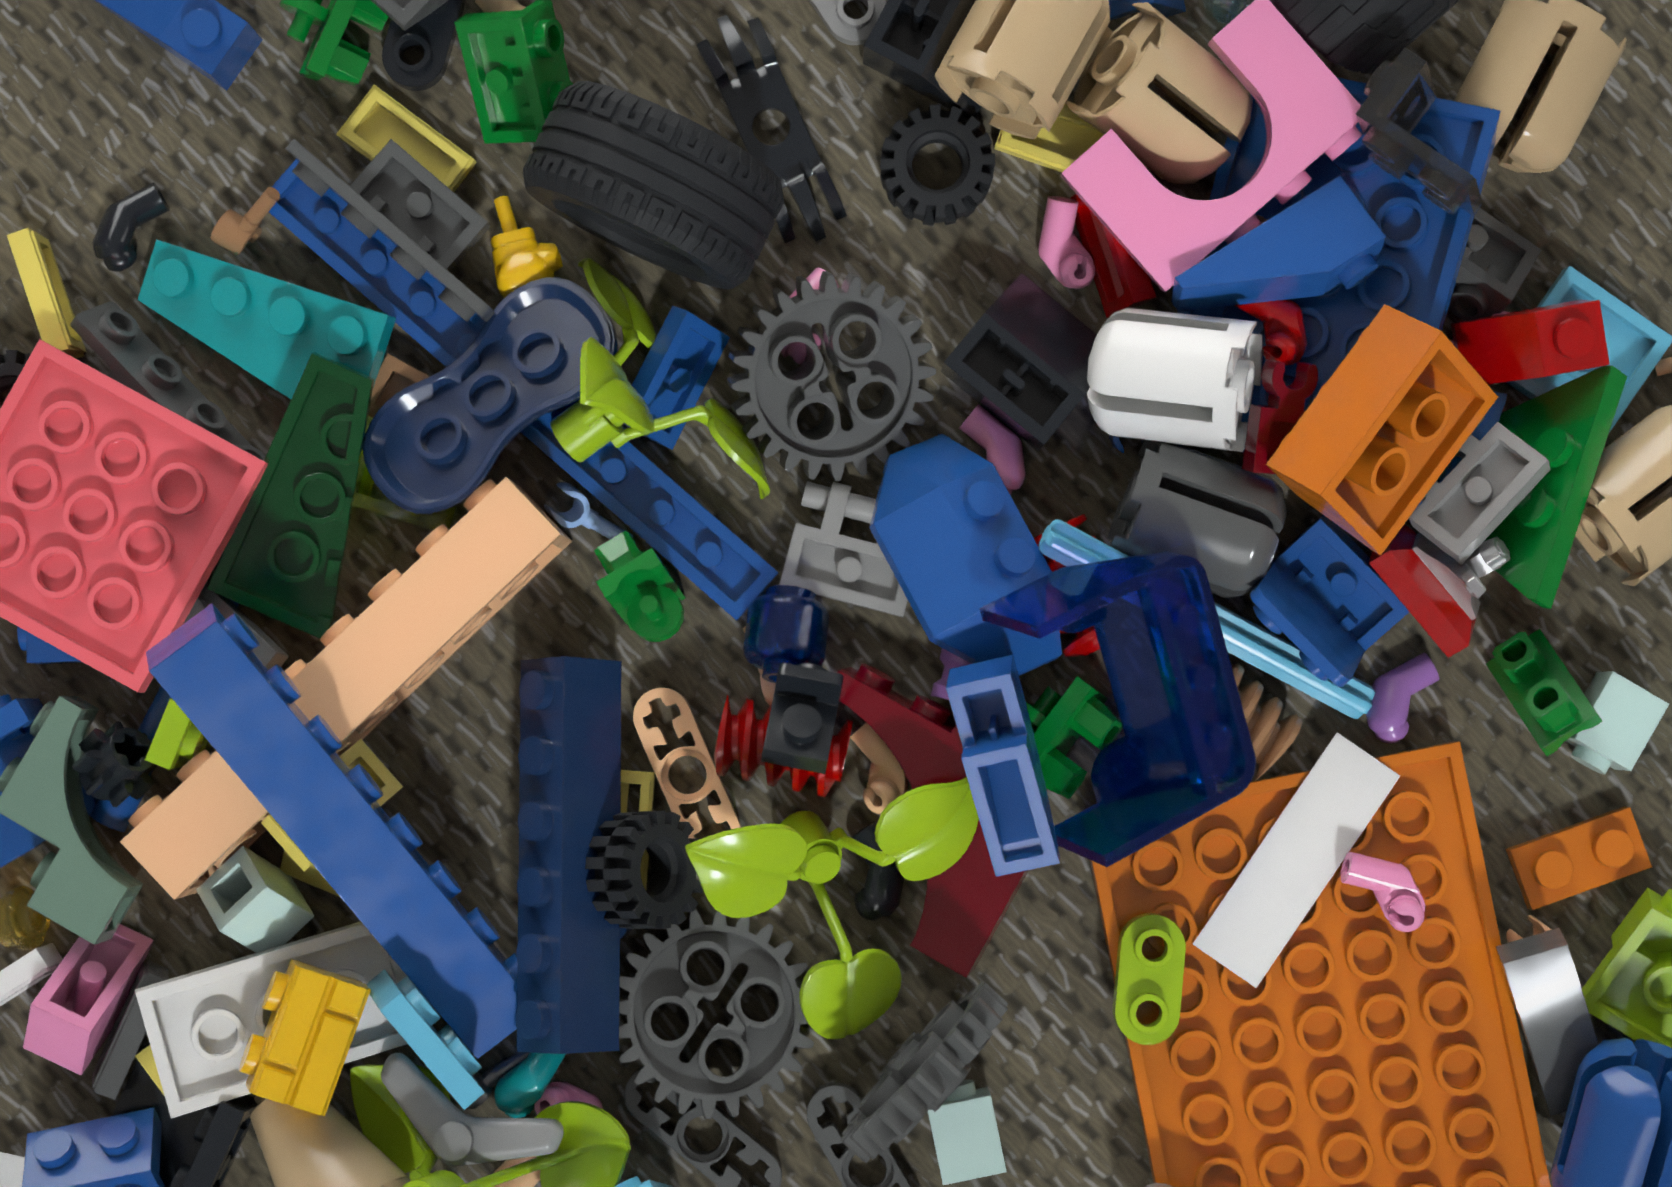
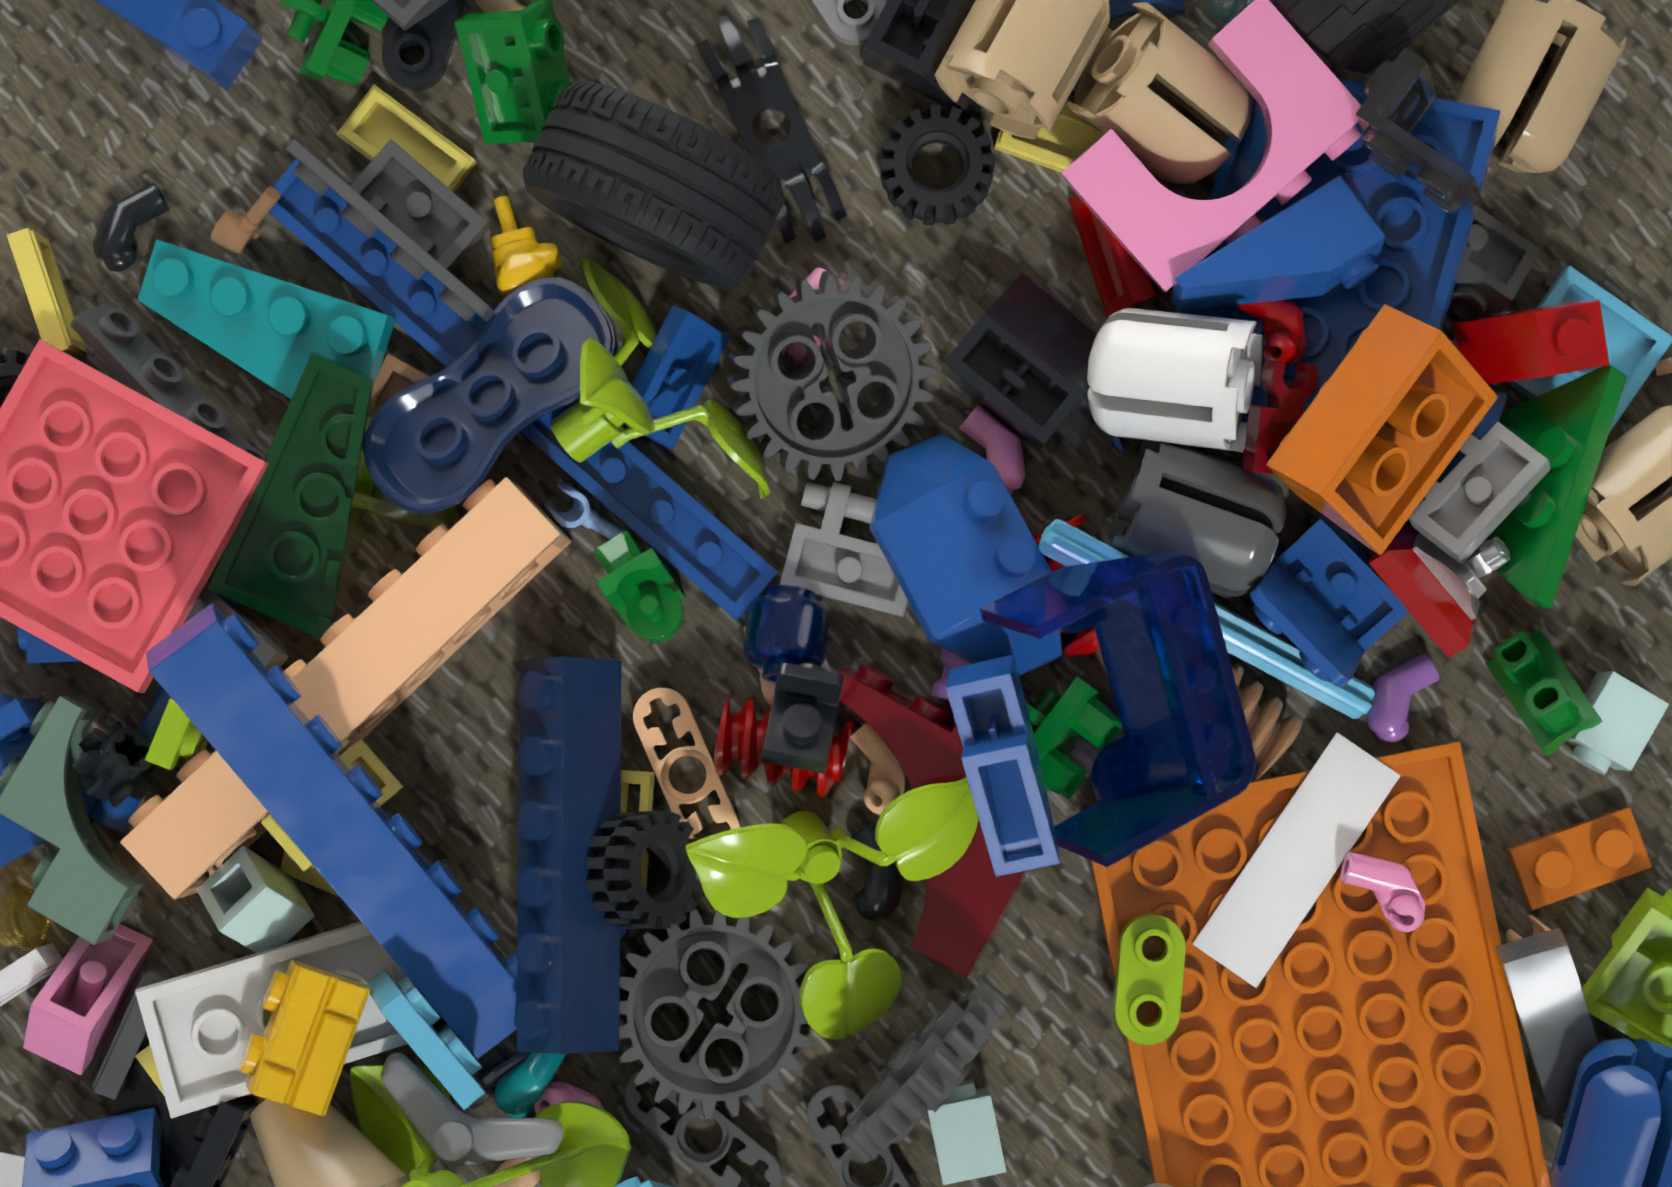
(1061, 248): bright pink arm -> none

